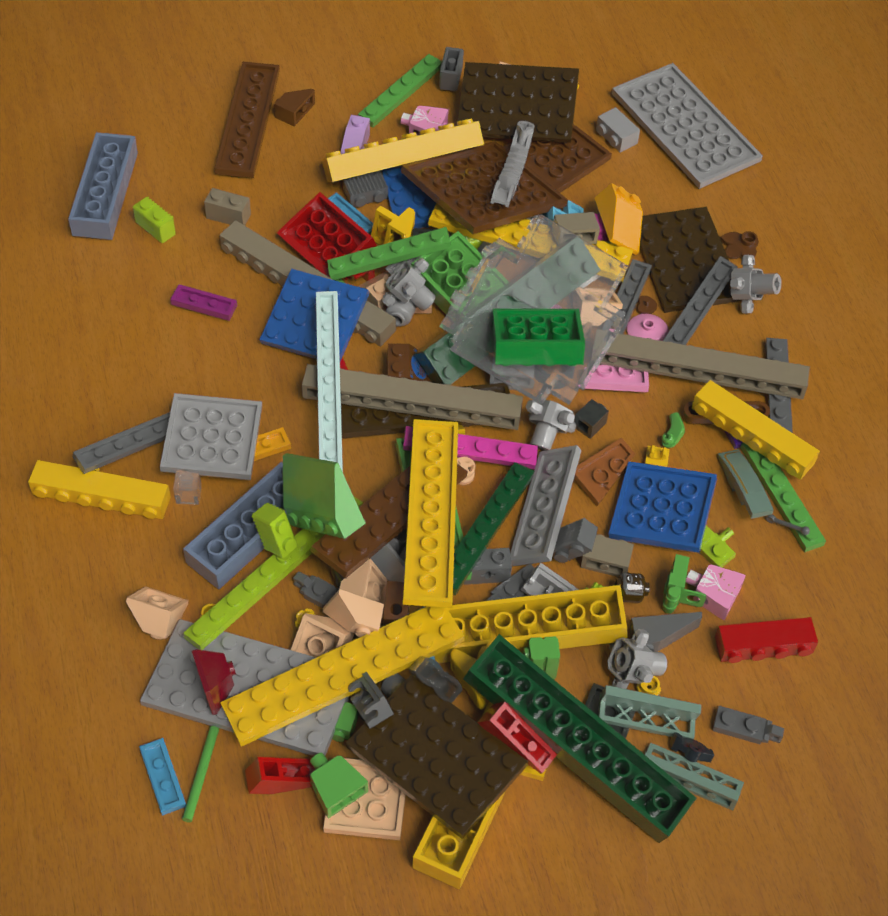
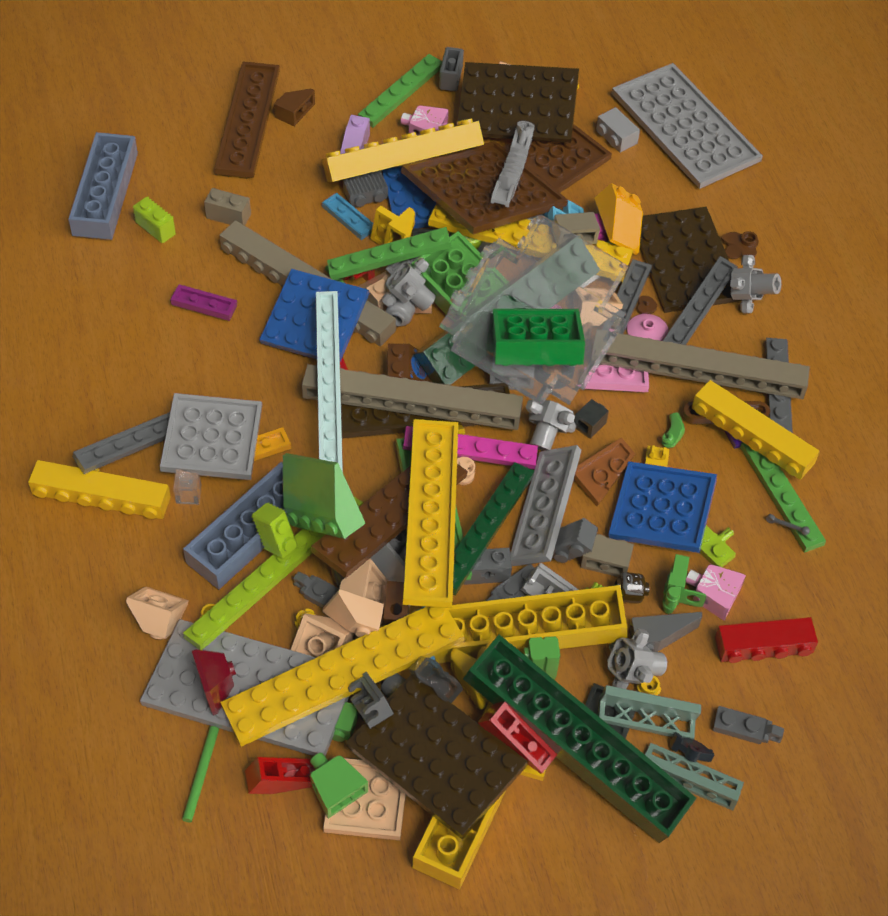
(162, 776): dark azure tile -> none
(324, 233): red slope -> none
(745, 483): sand green slope -> none

